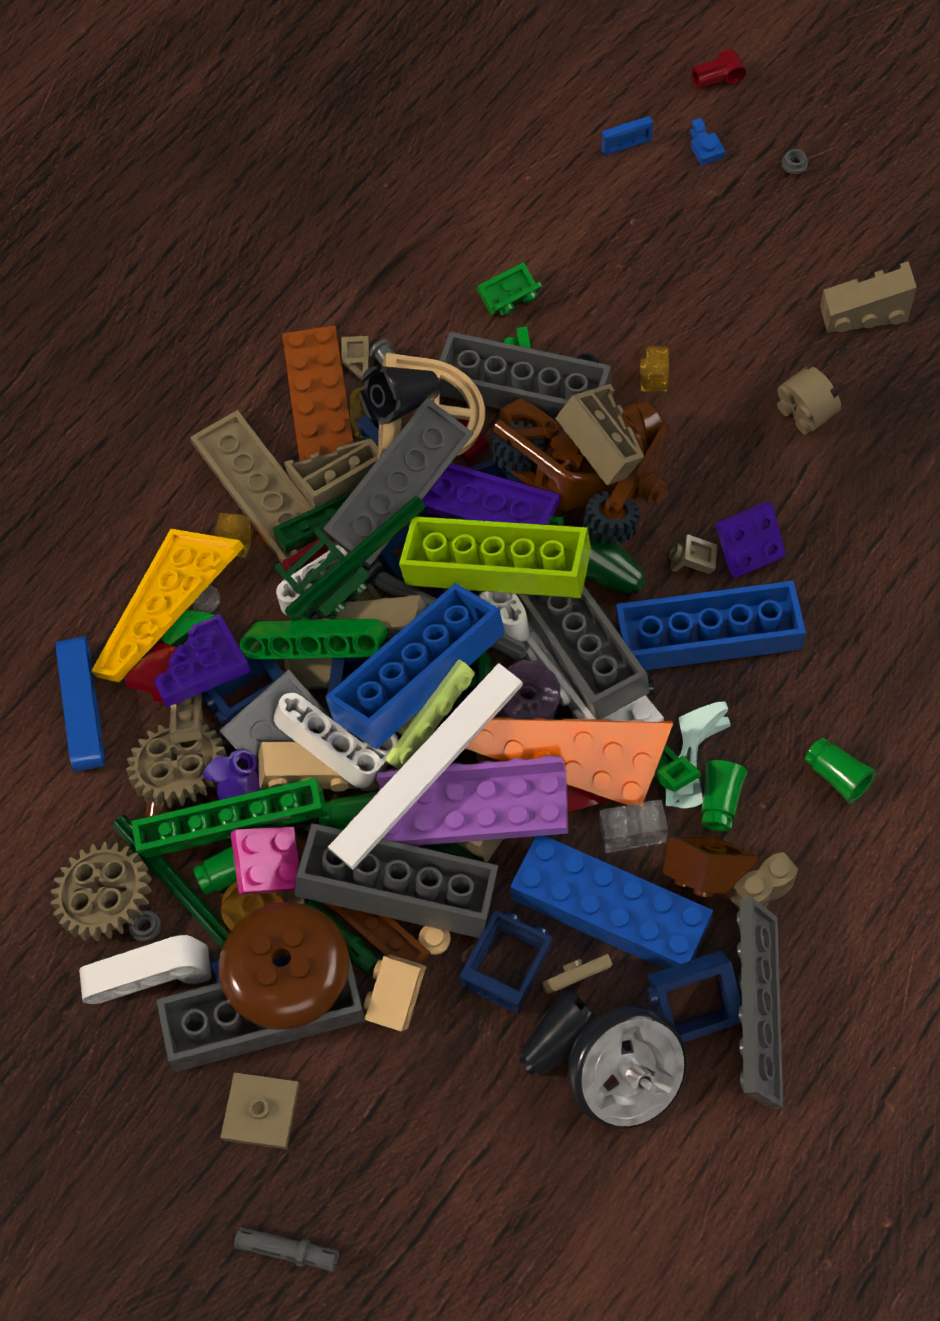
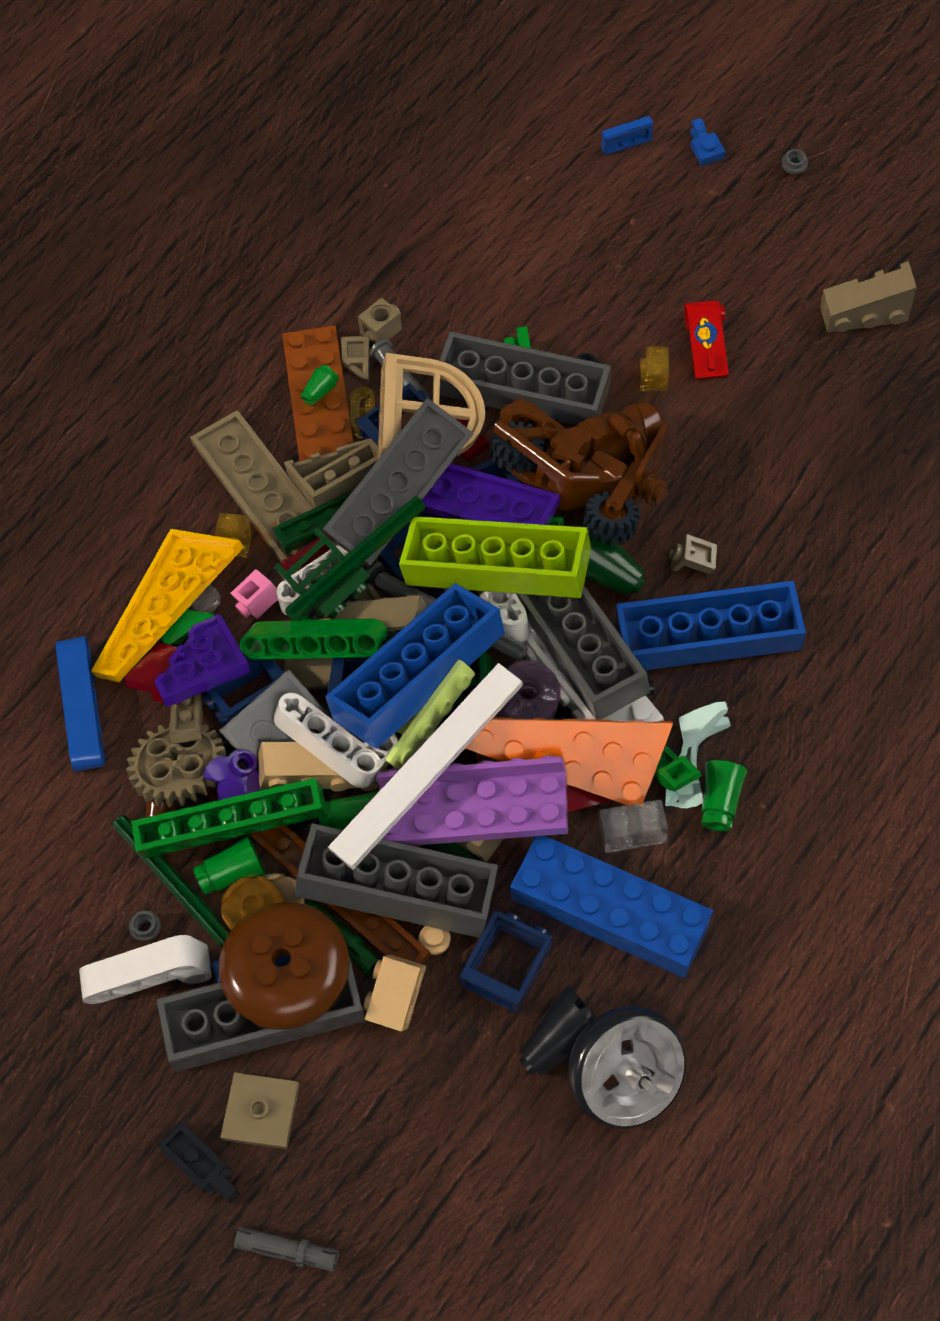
(101, 891): dark tan gear -> none
(198, 1162): none -> black hinge
(254, 595): none -> bright pink brick
(265, 860): dark pink plate -> none
(319, 384): none -> green cone
(380, 321): none -> dark tan brick
(396, 391): black cone -> none
(508, 289): green bracket -> none
(576, 972): dark tan plate -> none
(600, 433): dark tan wedge -> none
(690, 972): dark blue window -> none
(706, 338): none -> red door
(706, 864): reddish brown slope -> none
(725, 68): dark red piece -> none
(750, 539): dark purple plate -> none
(760, 1004): dark grey plate -> none
(768, 883): dark tan brick -> none
(808, 399): dark tan brick -> none
(840, 769): green plant -> none

